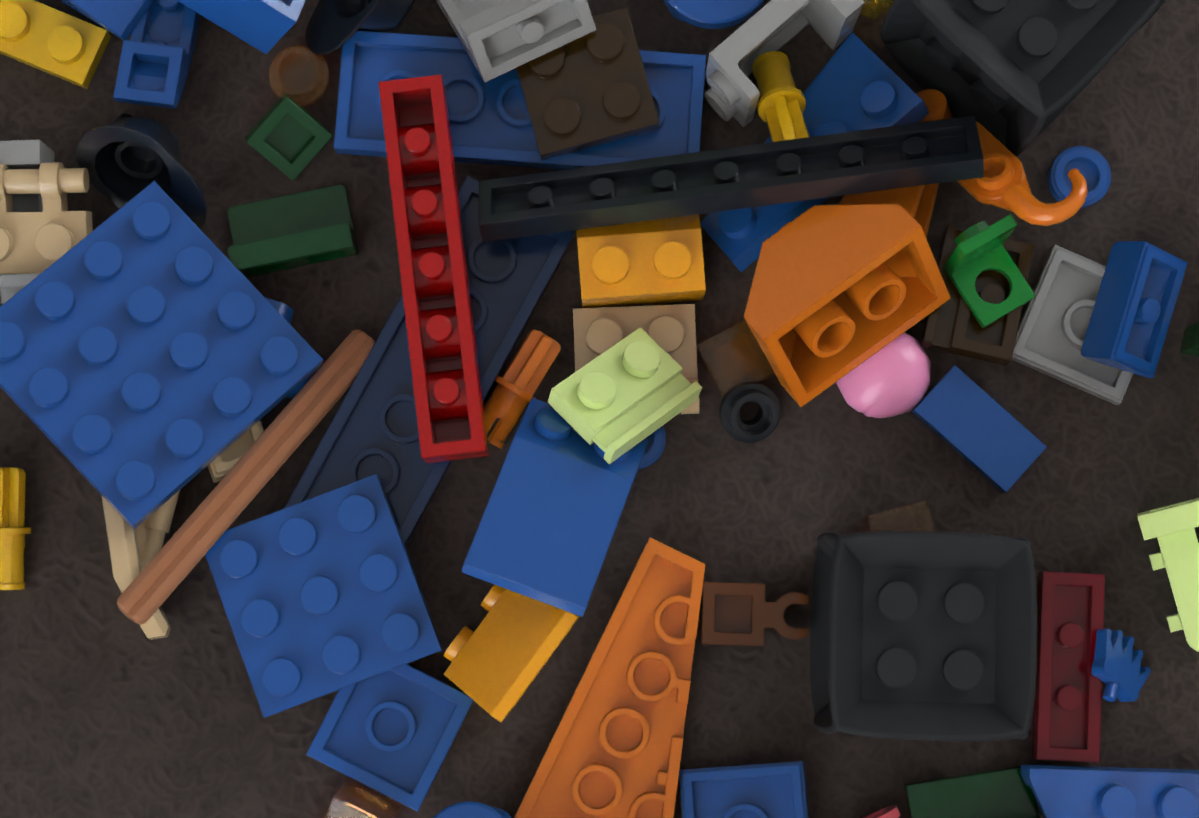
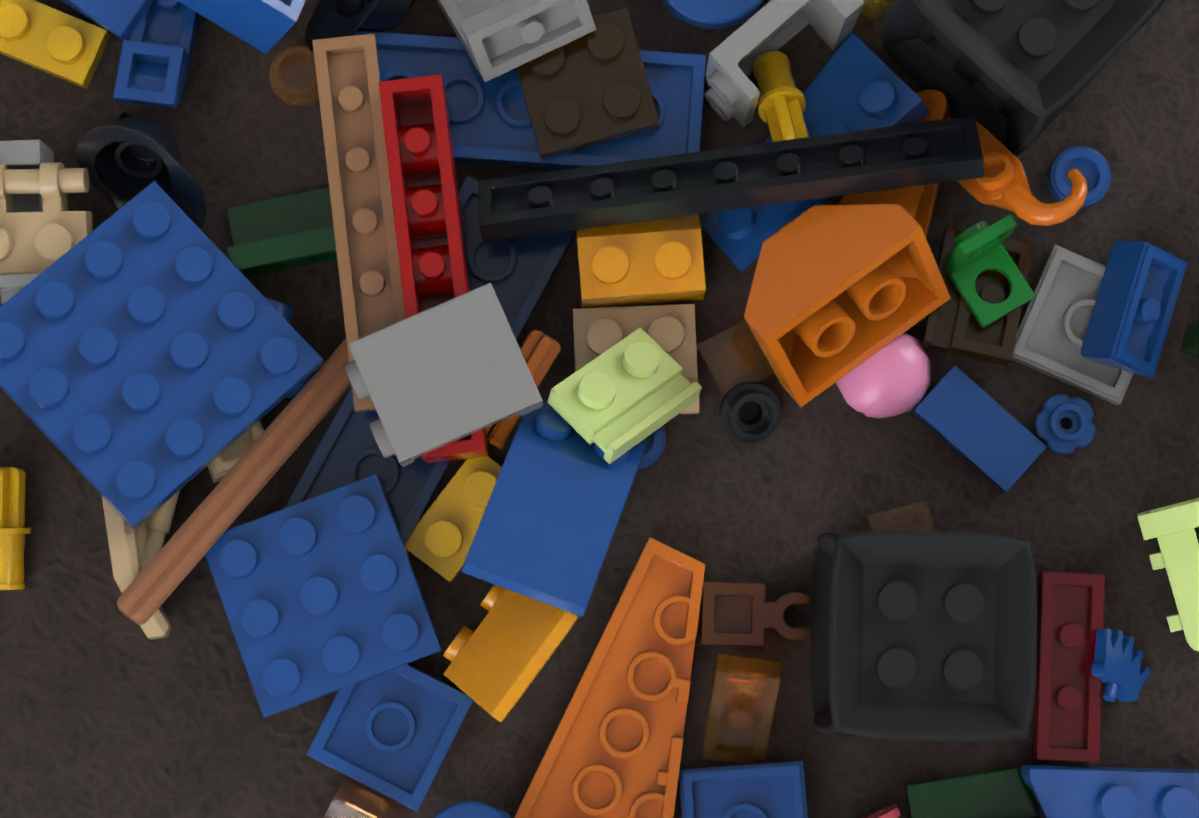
(288, 136): dark green plate -> none
(359, 187): none -> medium nougat plate
(442, 375): none -> light grey panel
(451, 522): none -> yellow plate
(740, 709): none -> clear orange slope
(1049, 423): none -> blue plate

